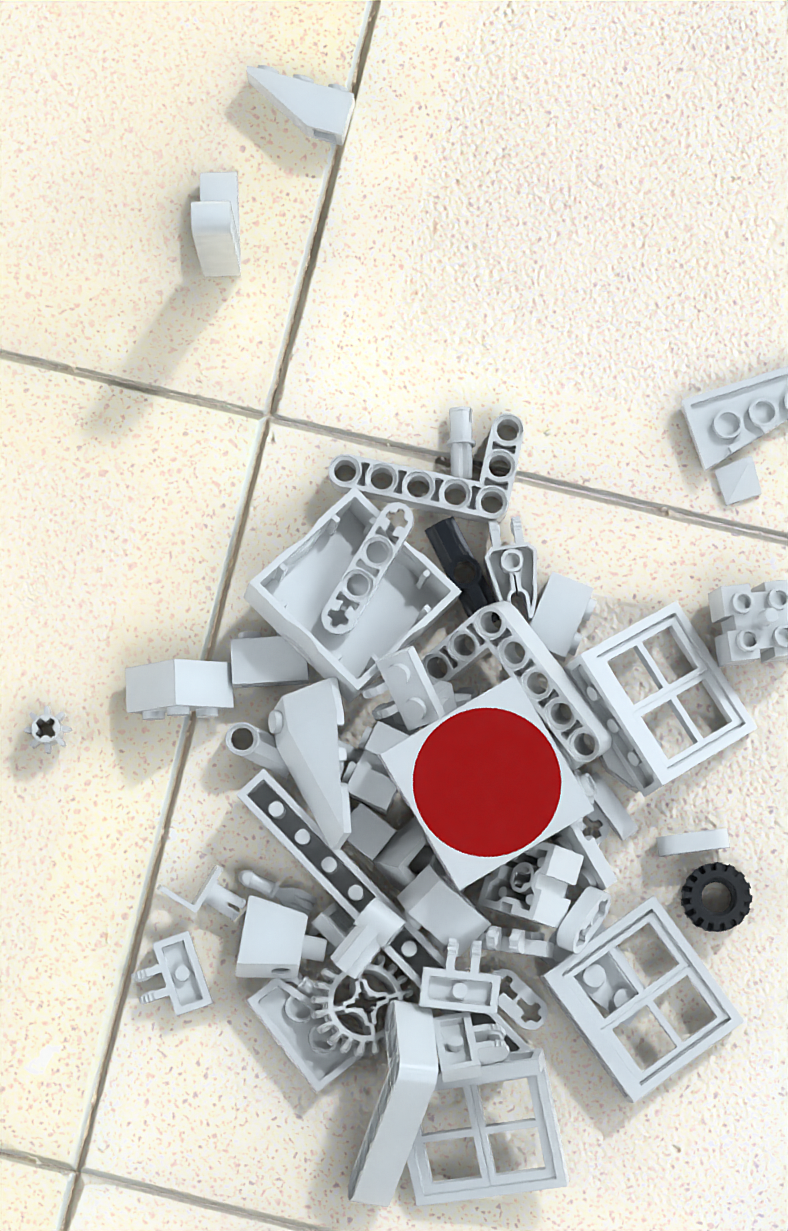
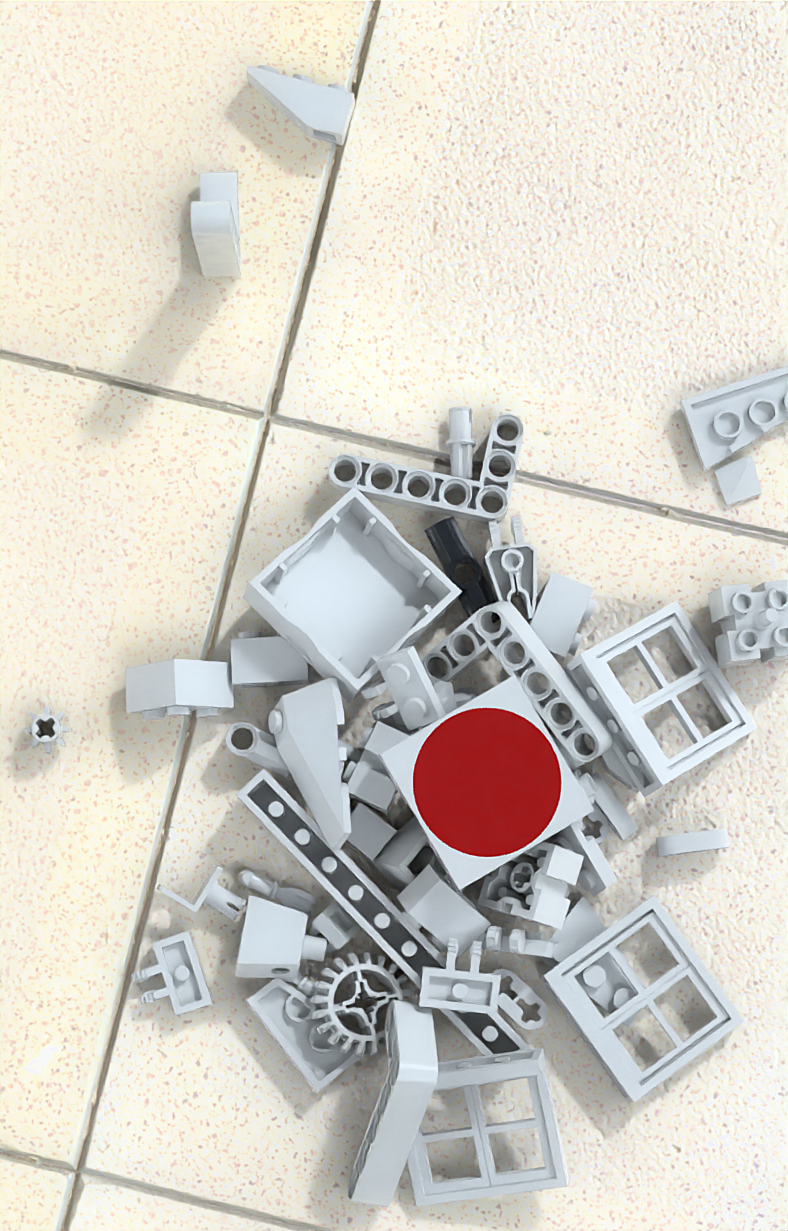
(372, 571): white beam -> none
(373, 930): white piece -> none
(463, 1046): white hinge -> none
(583, 919): white beam -> none
(738, 888): black tyre -> none

